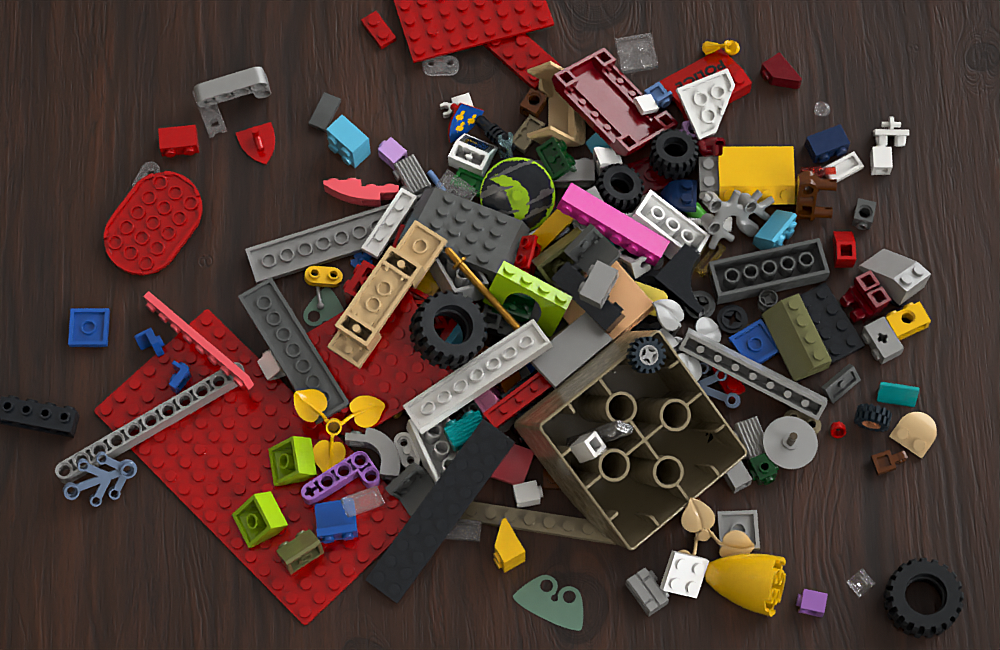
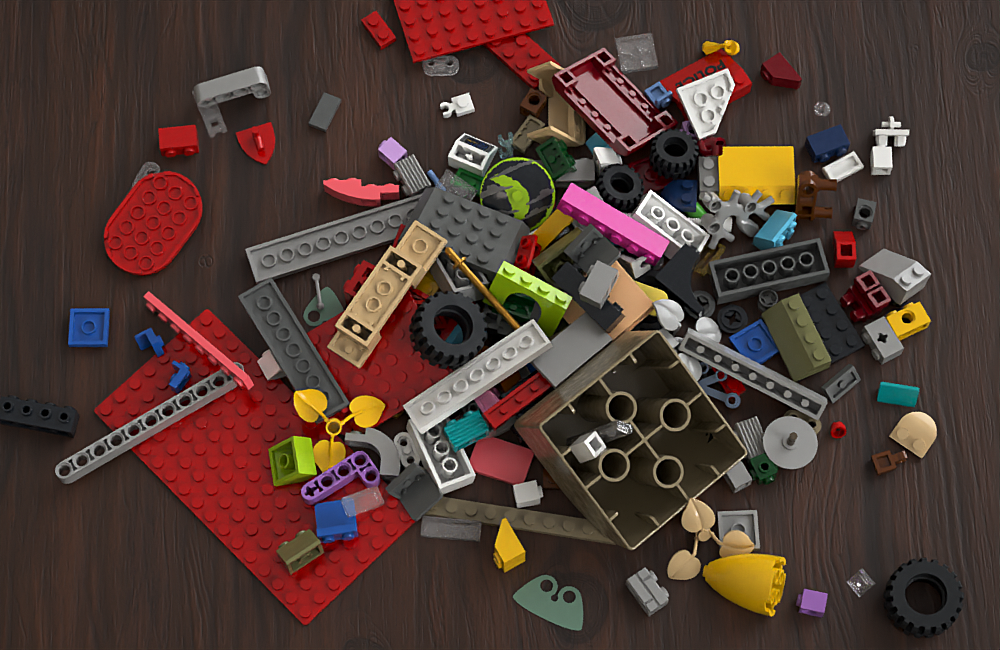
(102, 478): sand blue plant -> none
(259, 518): lime slope -> none
(323, 276): yellow plate -> none
(348, 141): medium azure brick -> none
(359, 257): blue plant -> none
(389, 223): white plate -> none
(440, 511): black plate -> none
(462, 120): blue shield -> none
(492, 131): black hinge -> none
(646, 104): white tile -> none
(653, 355): black wheel -> none
(684, 574): white plate -> none
(822, 171): clear red piece -> none
(872, 417): black wheel -> none

